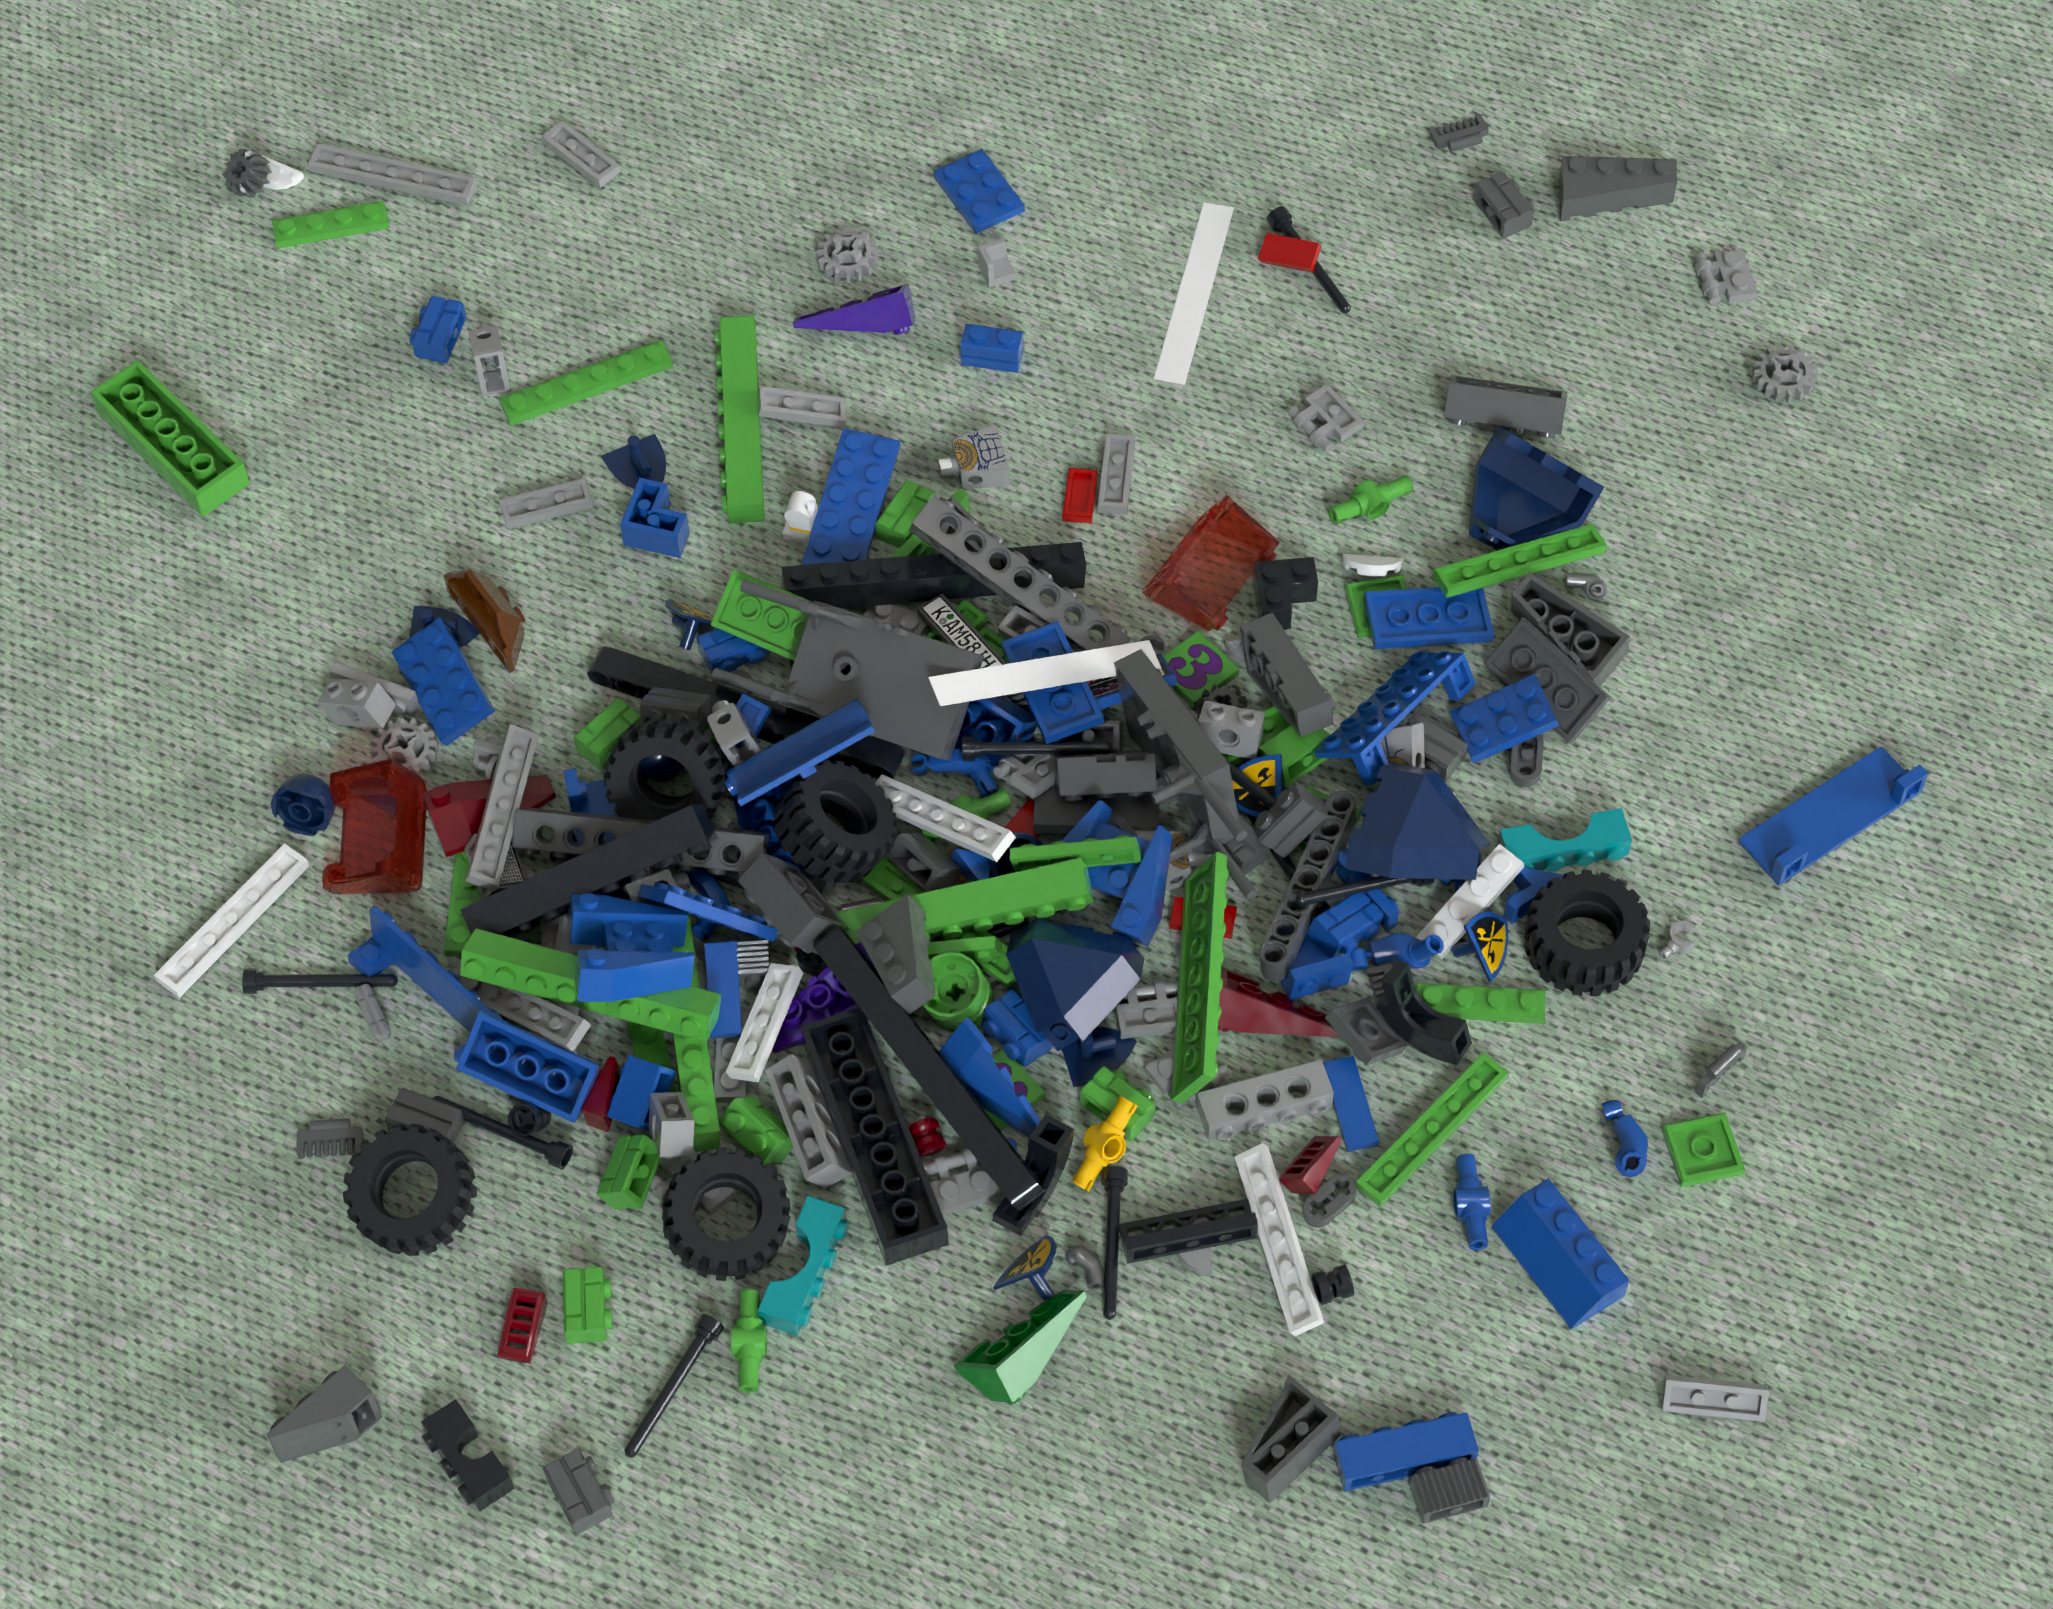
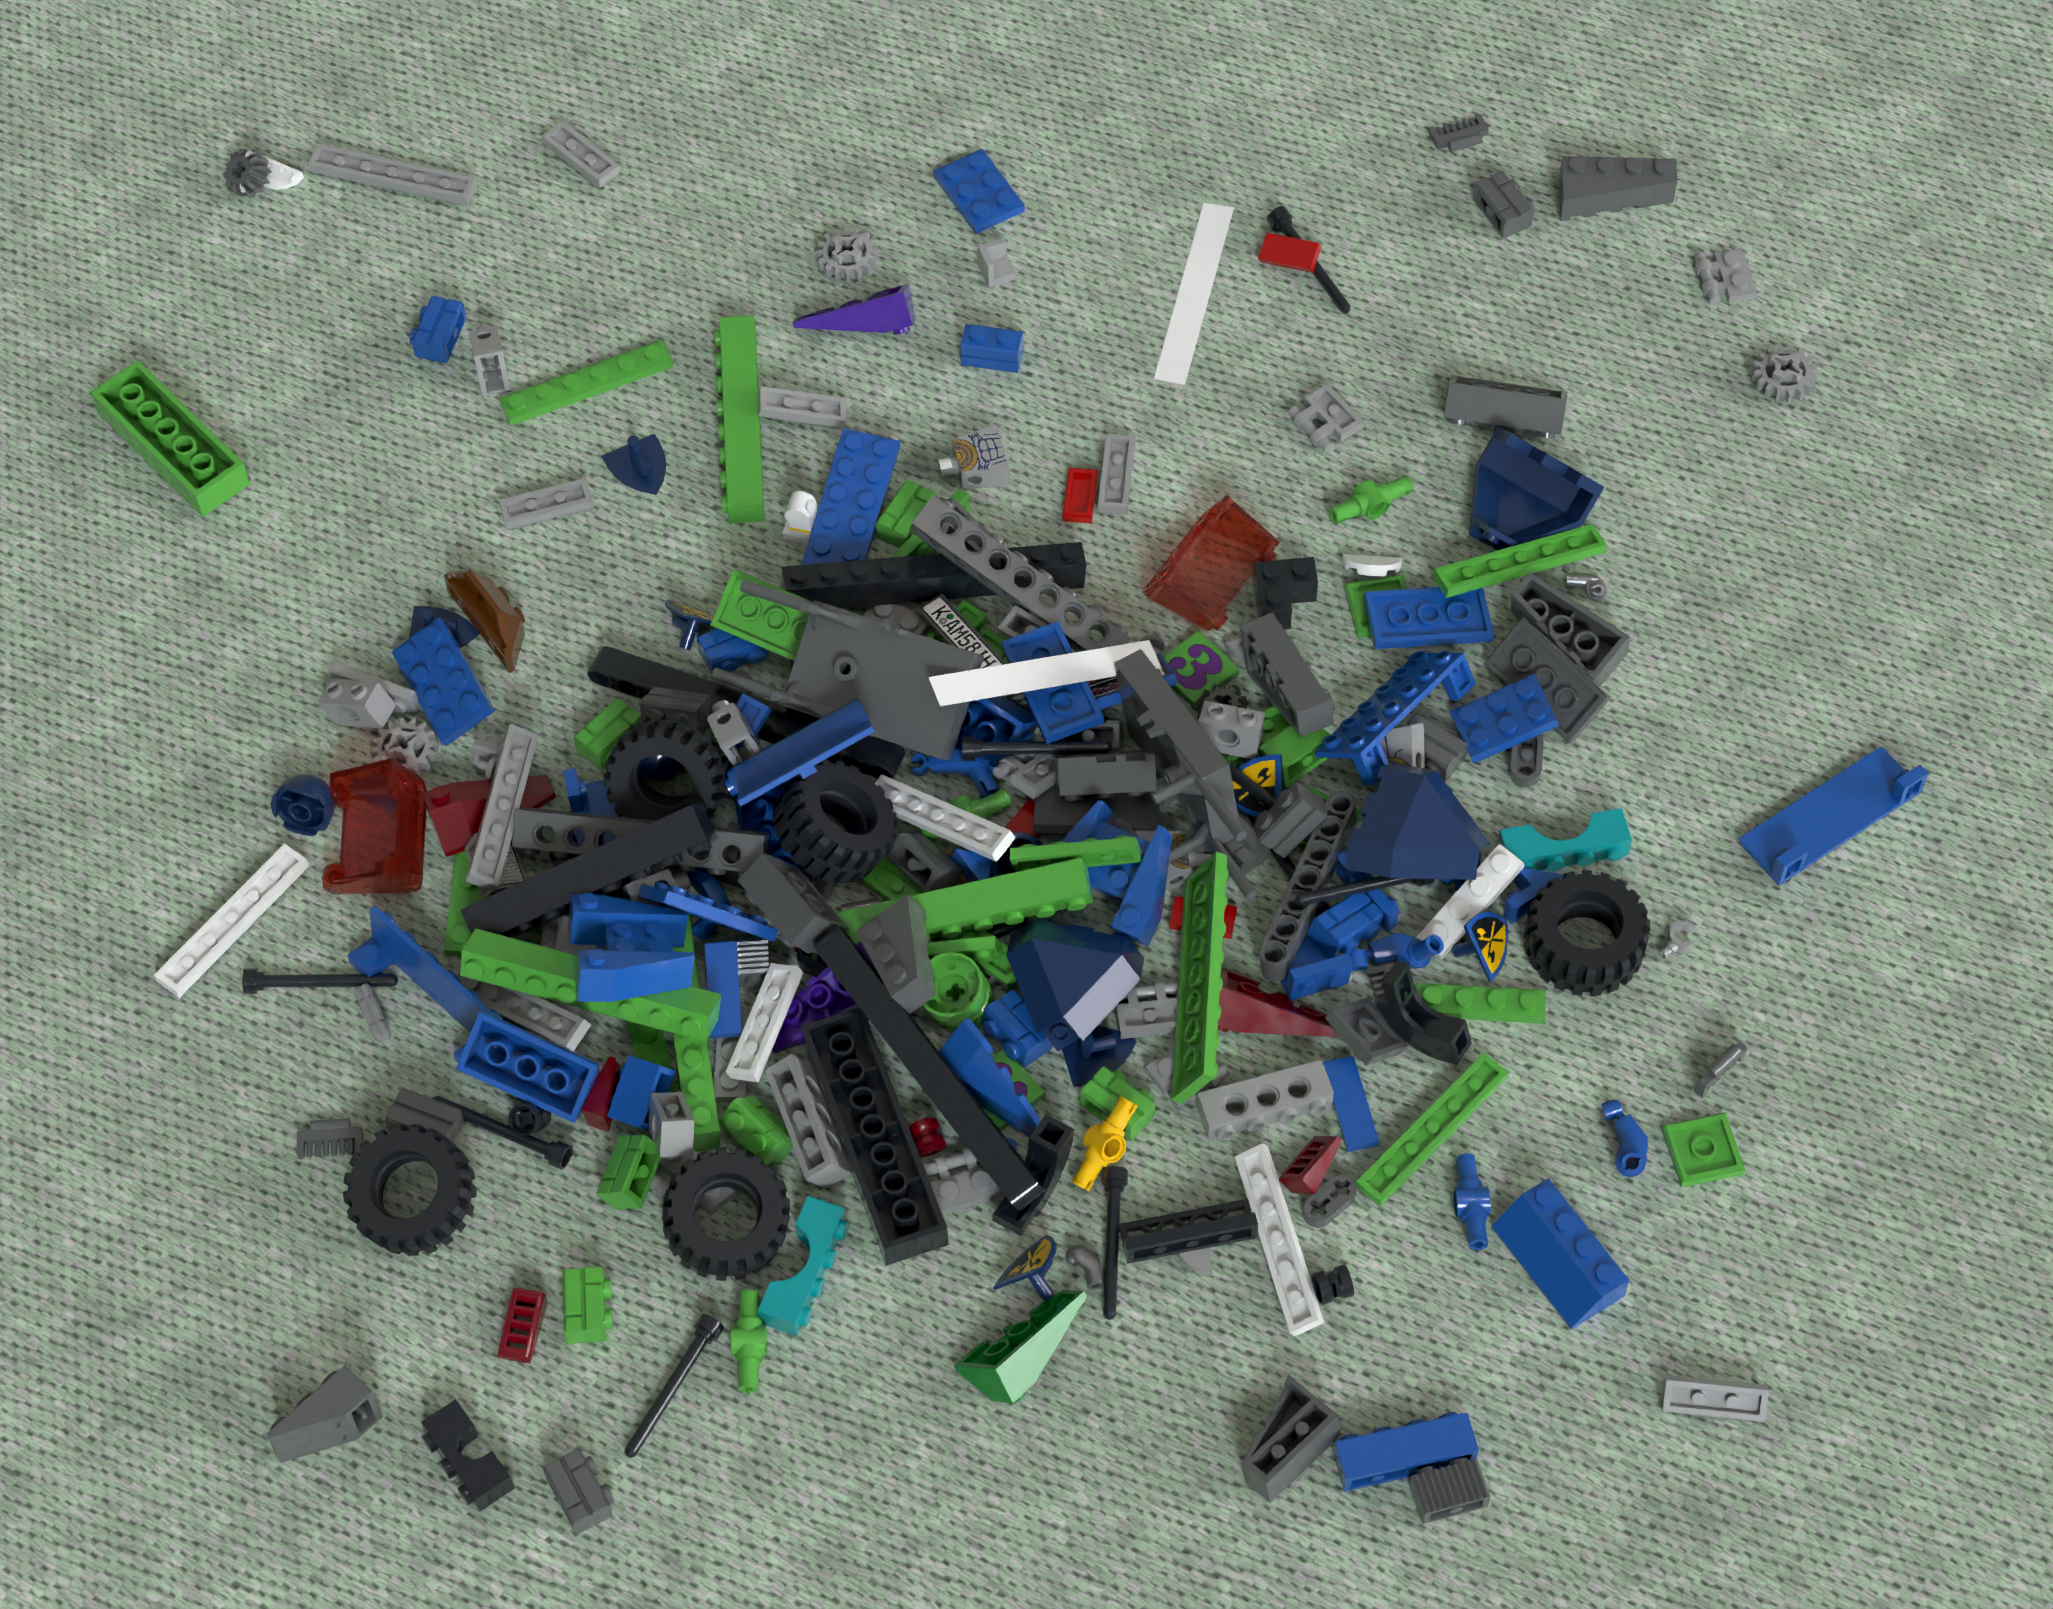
(330, 224): bright green plate -> none
(651, 524): blue brick -> none

